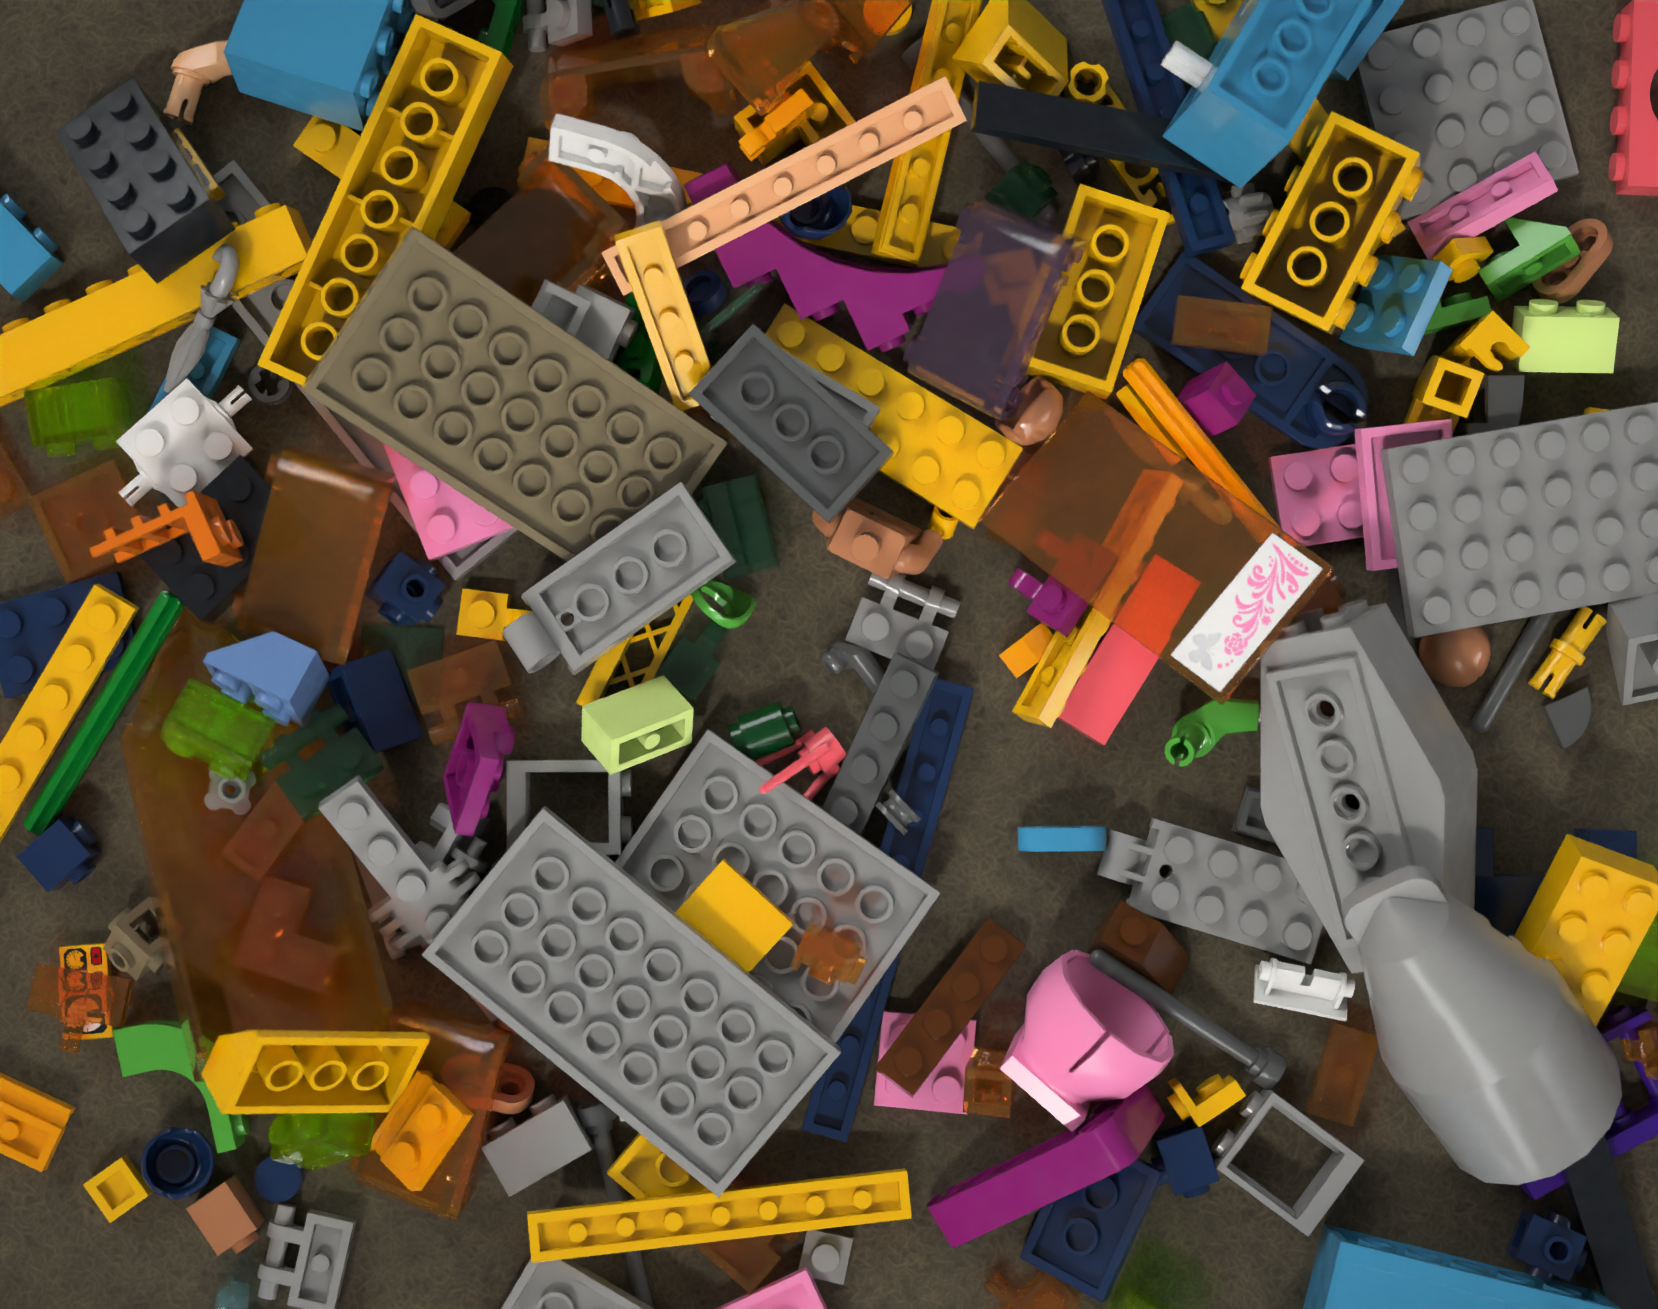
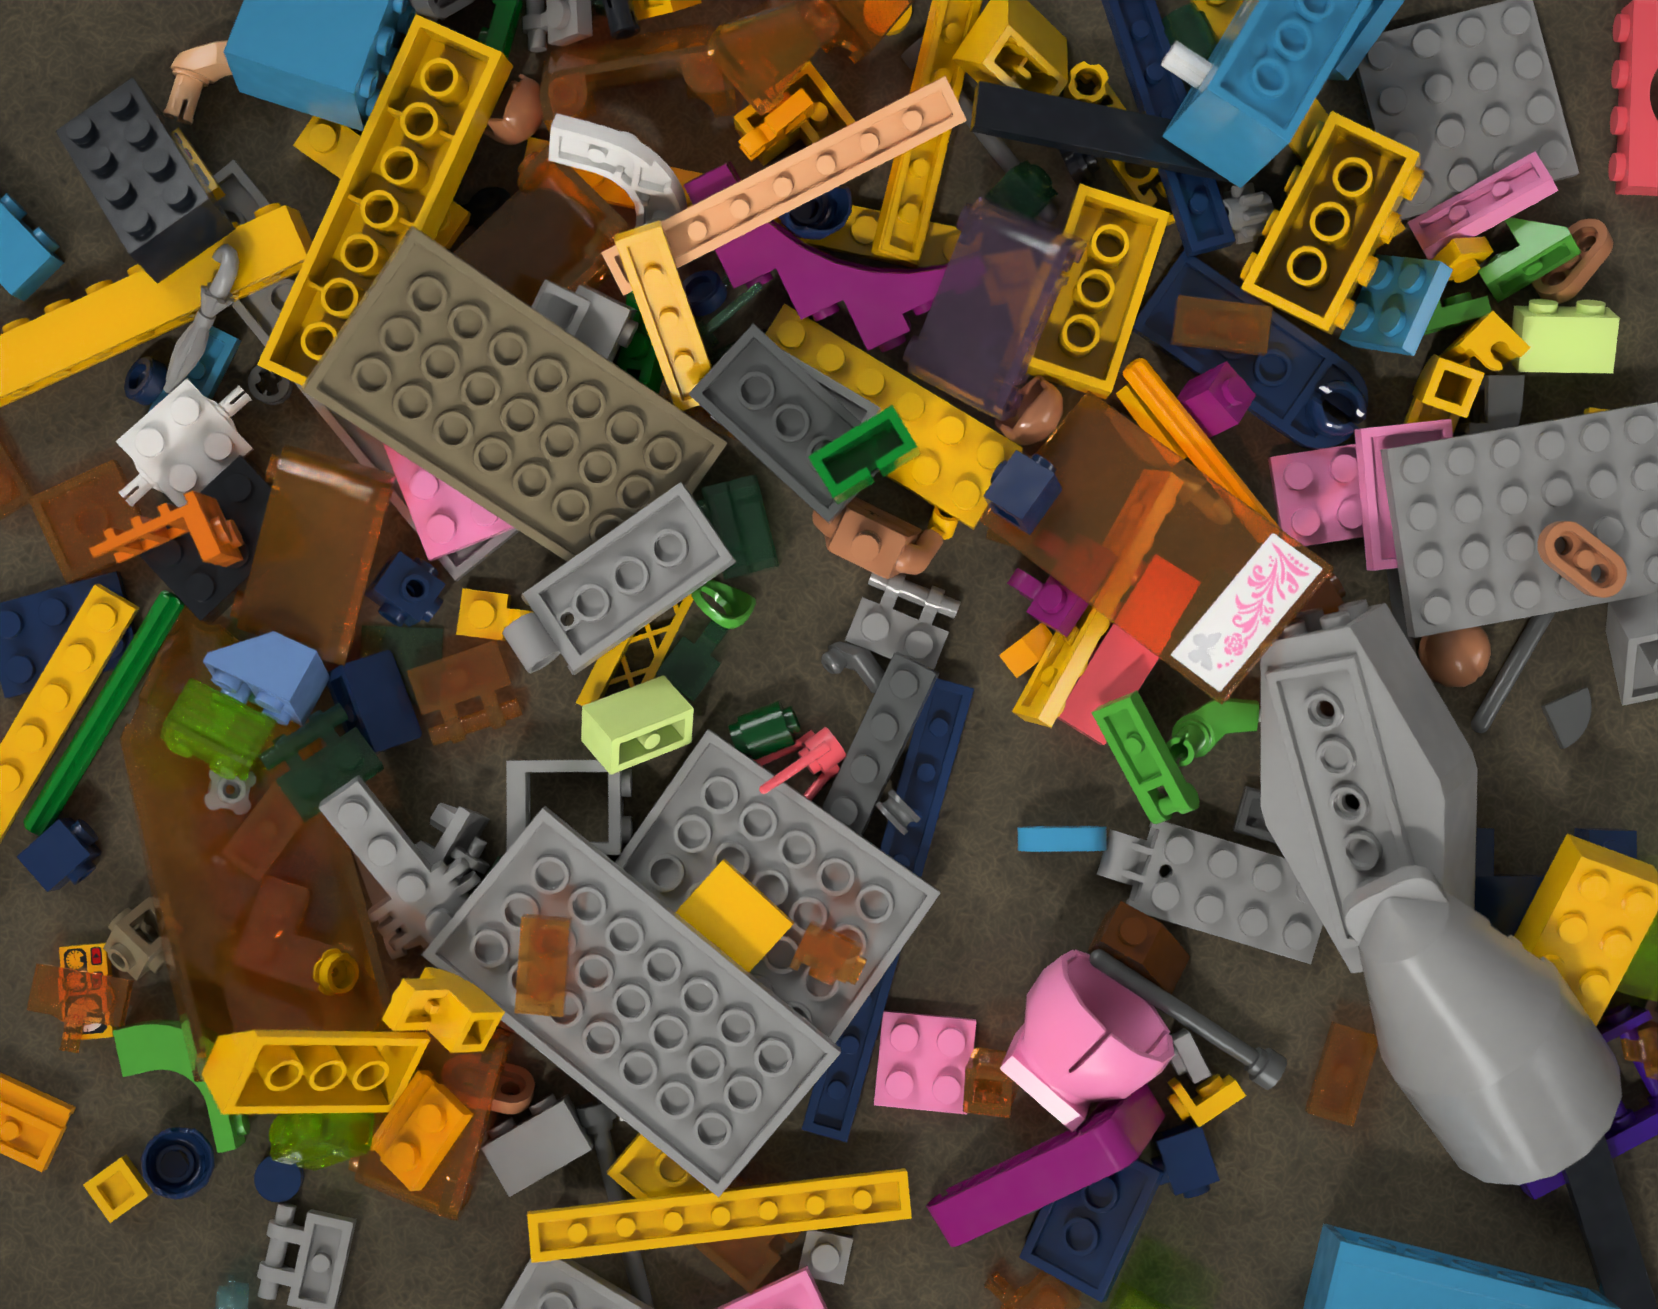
(78, 415): clear neon green brick -> none
(145, 380): none -> dark blue tile
(227, 1217): nougat brick -> none
(344, 975): none -> yellow plate
(447, 1007): none -> yellow brick
(476, 764): magenta plate -> none
(516, 113): none -> nougat hair
(543, 965): none -> clear orange plate
(873, 445): none -> green piece
(950, 1007): reddish brown plate -> none
(1023, 490): none -> dark blue brick
(1145, 758): none -> bright green plate
(1188, 1057): none -> light grey plate
(1290, 988): white hinge -> none
(1323, 1188): light grey window -> none
(1532, 1243): dark blue brick -> none
(1567, 652): yellow pin -> none
(1579, 557): none -> nougat plate

